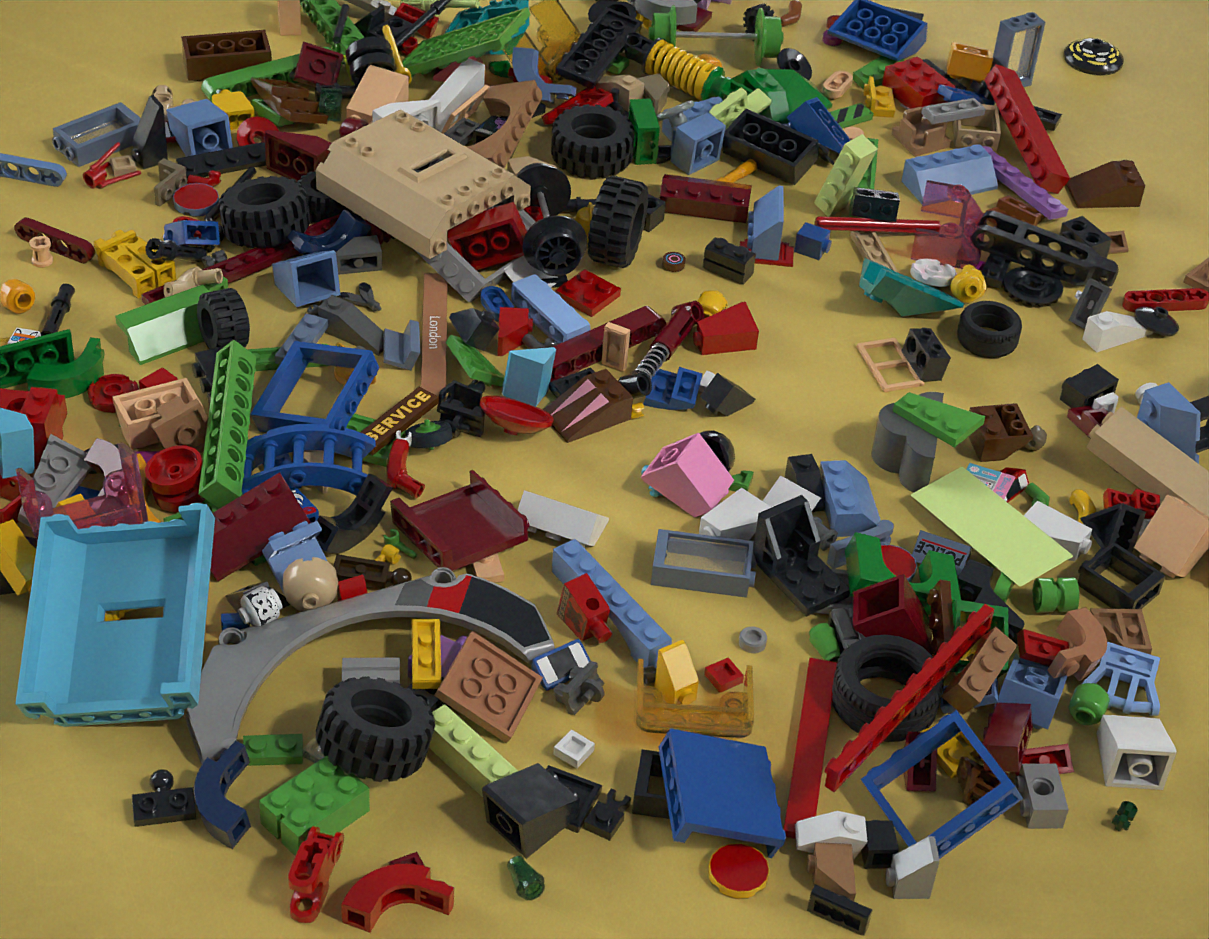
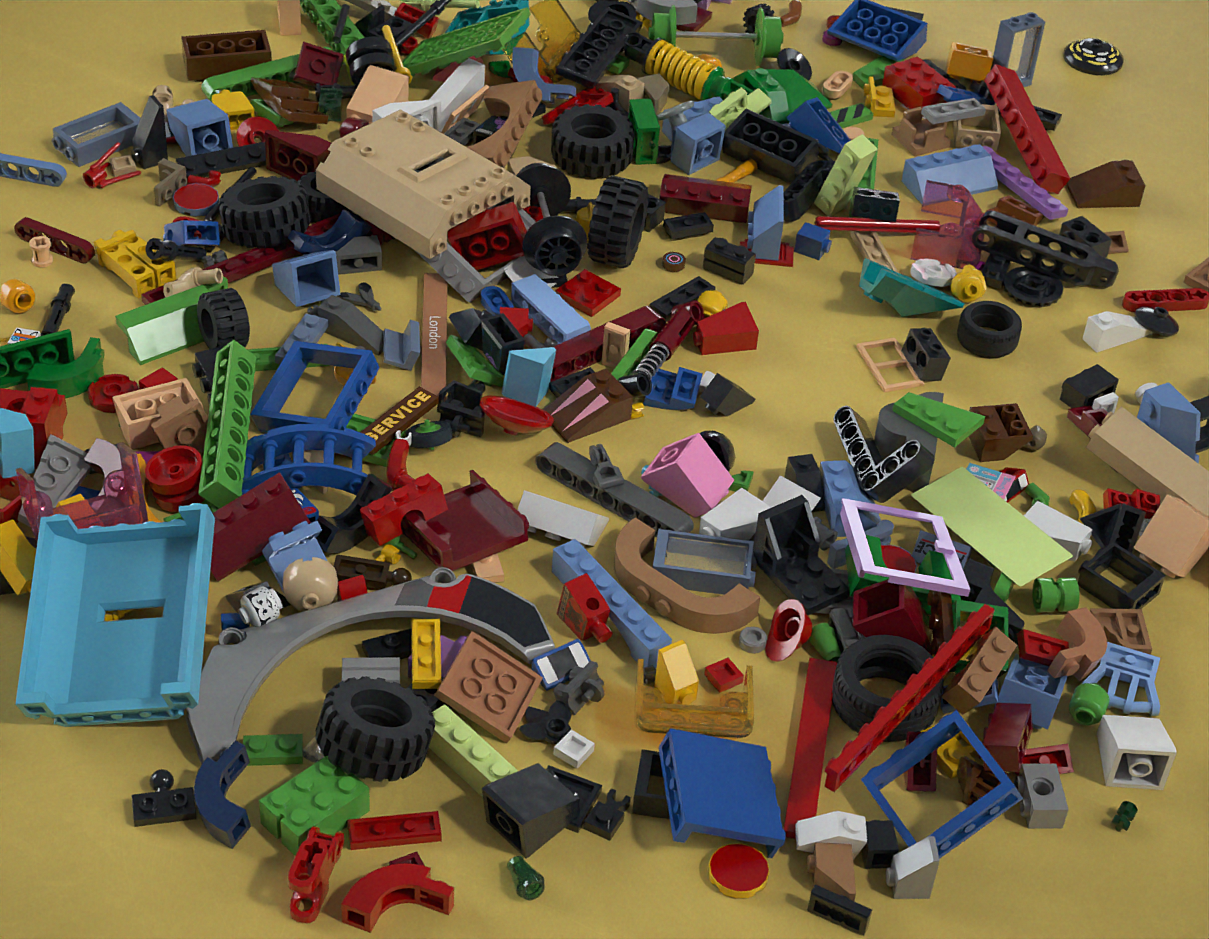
(384, 516): none -> red arch
(390, 645): none -> black plate
(394, 830): none -> red tile
(498, 339): none -> black torso
(547, 725): none -> black plate
(601, 459): none -> dark grey piece
(623, 500): none -> dark grey beam
(635, 354): none -> bright green beam
(670, 599): none -> medium nougat arch
(688, 225): none -> black plate
(688, 292): none -> black plate
(788, 630): none -> red piece
(805, 189): none -> black beam
(864, 561): none -> lavender door
(876, 476): none -> black beam
(1089, 302): dark grey piece -> none

